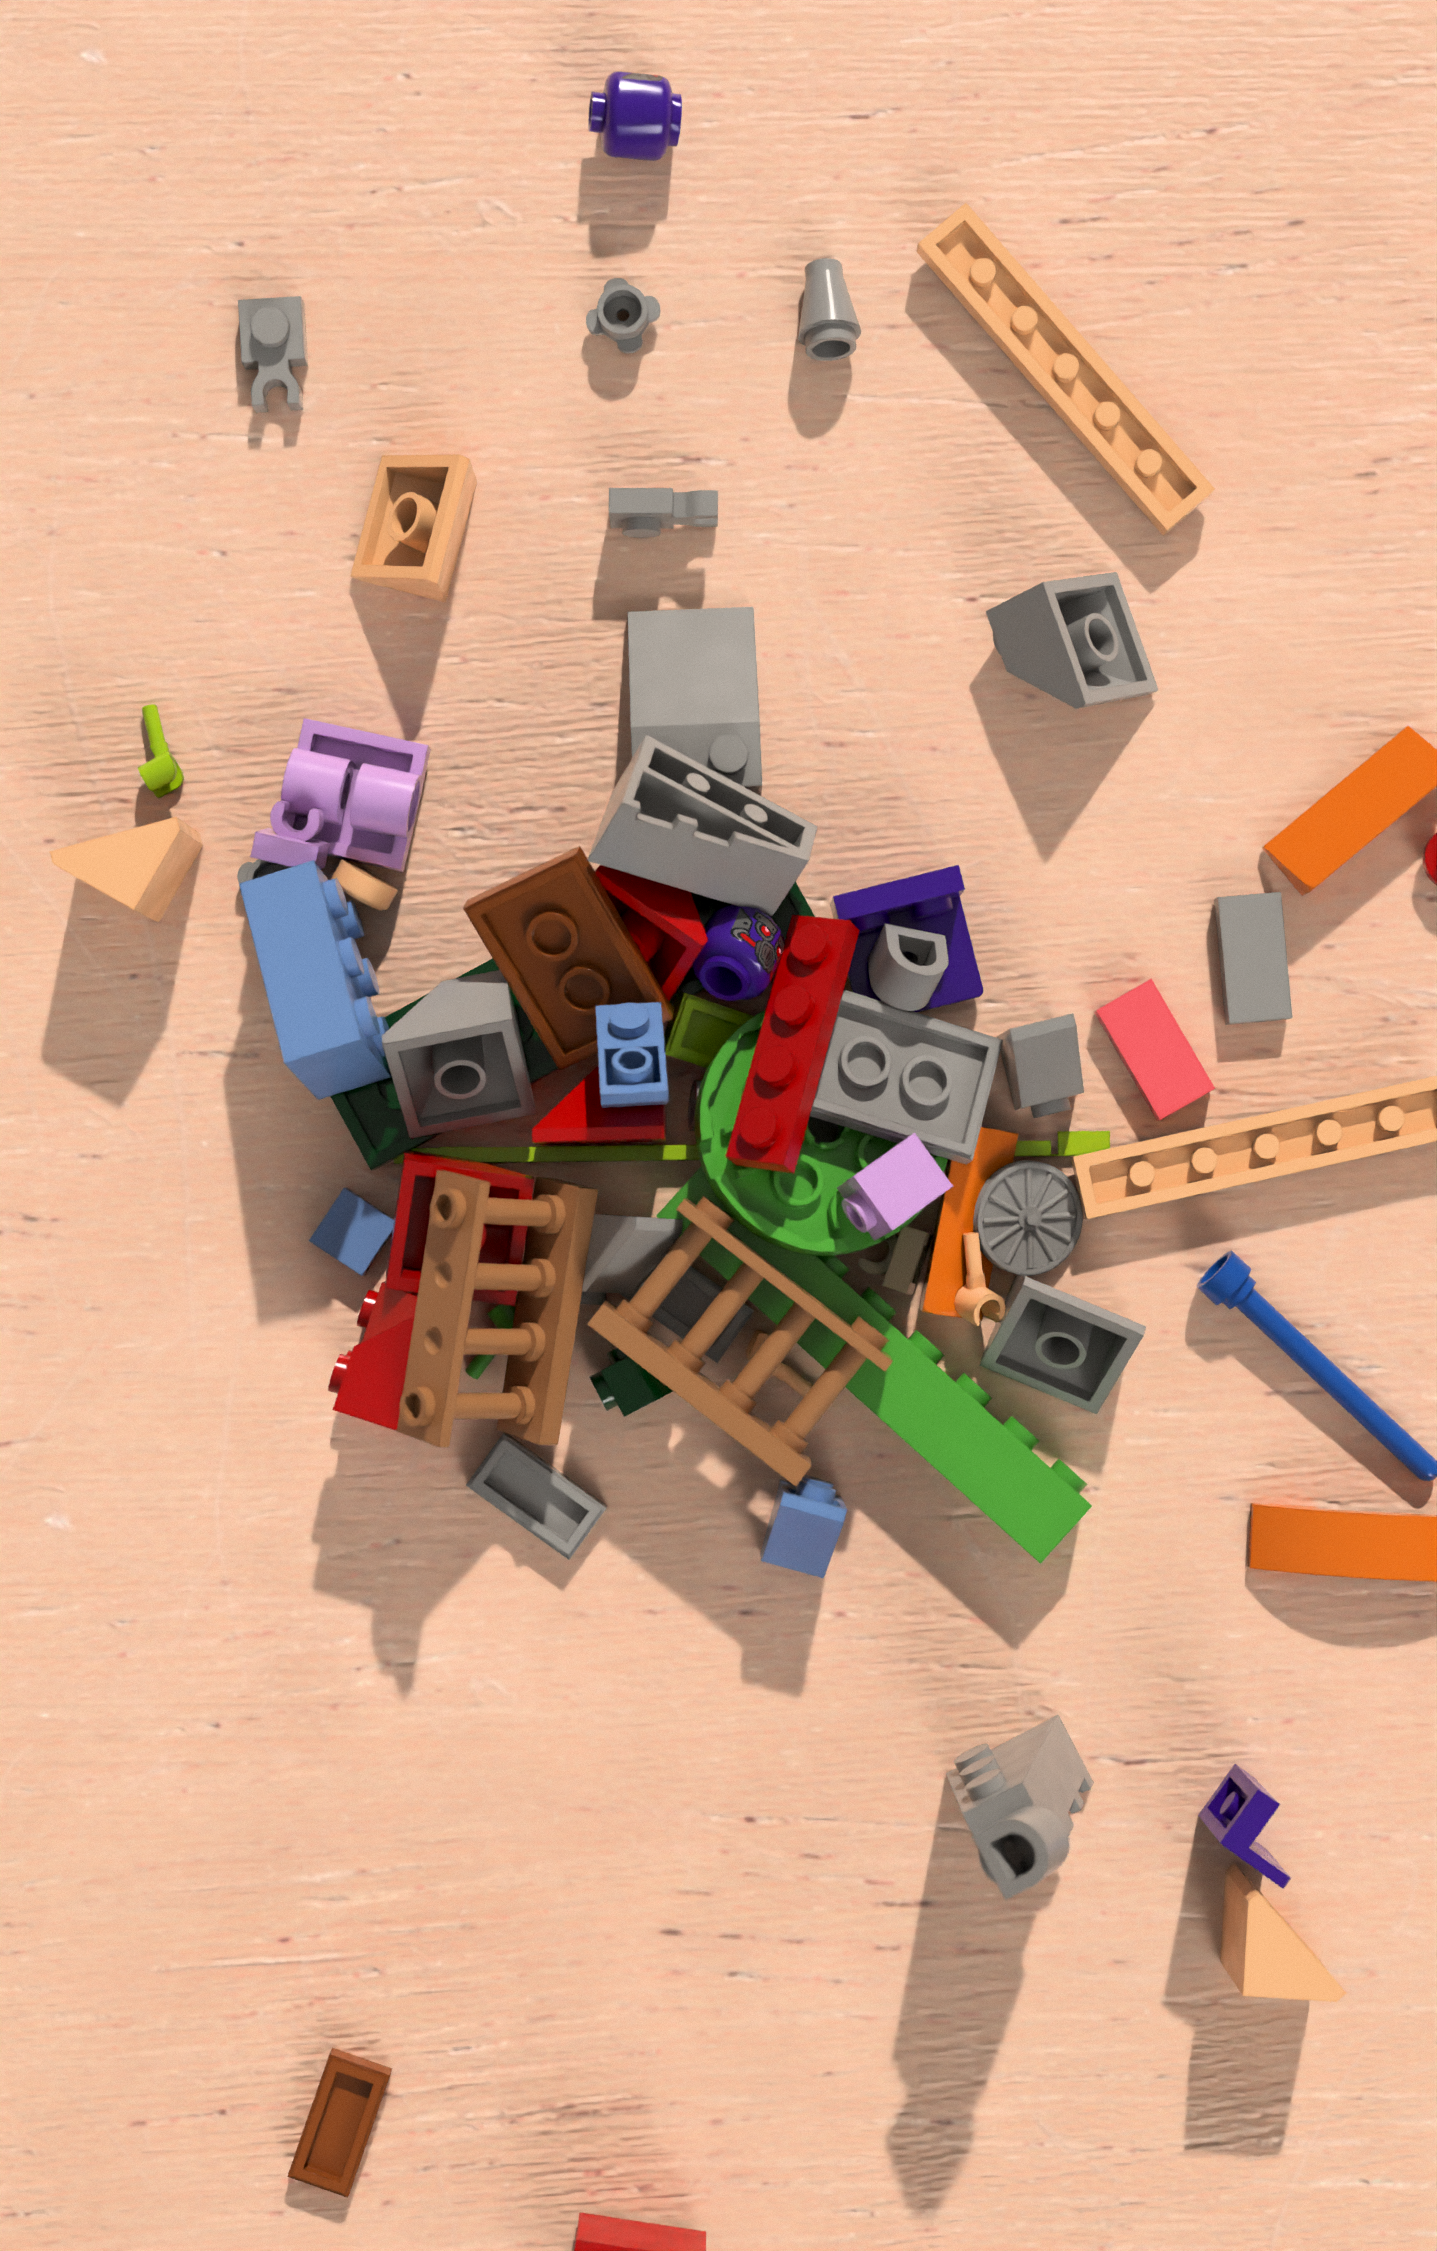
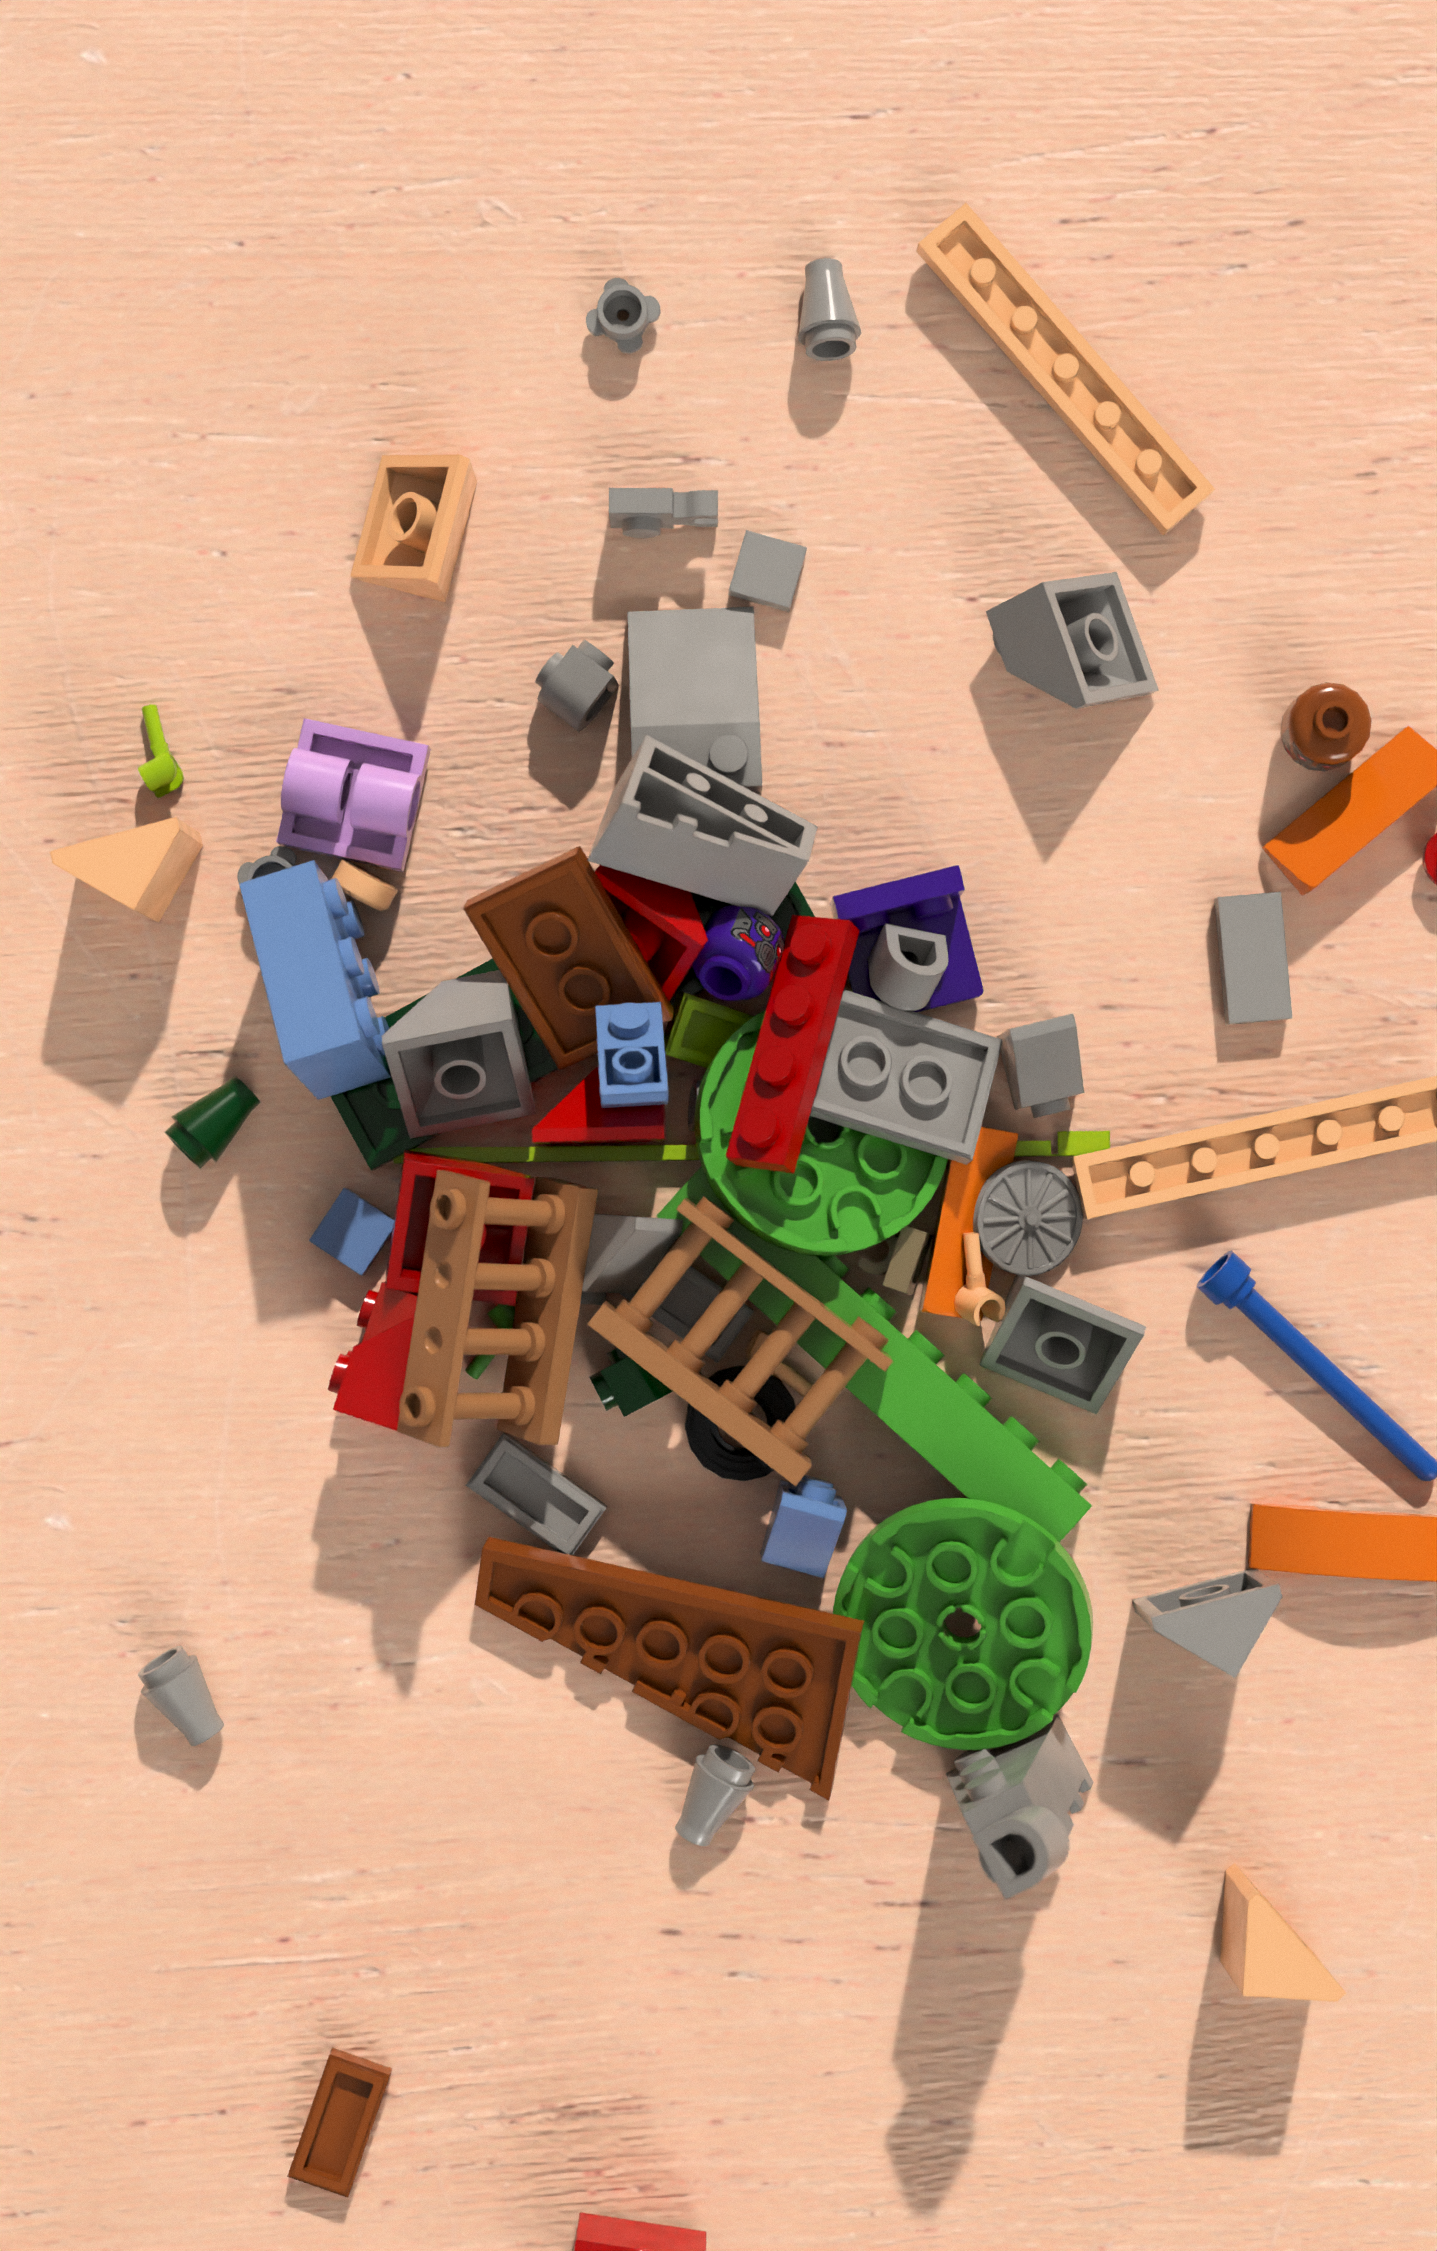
(180, 1693): none -> light grey cone
(212, 1122): none -> dark green cone
(273, 342): light grey plate -> none
(287, 845): lavender tile -> none
(577, 684): none -> light grey plate
(636, 116): dark purple head -> none
(704, 1653): none -> dark orange wing
(715, 1790): none -> light grey cone
(720, 1456): none -> black tyre
(767, 571): none -> light grey tile
(893, 1188): lavender brick -> none
(1002, 1573): none -> bright green plate
(1154, 1050): coral tile -> none
(1215, 1616): none -> light grey slope
(1237, 1817): dark purple panel -> none
(1326, 726): none -> dark orange head

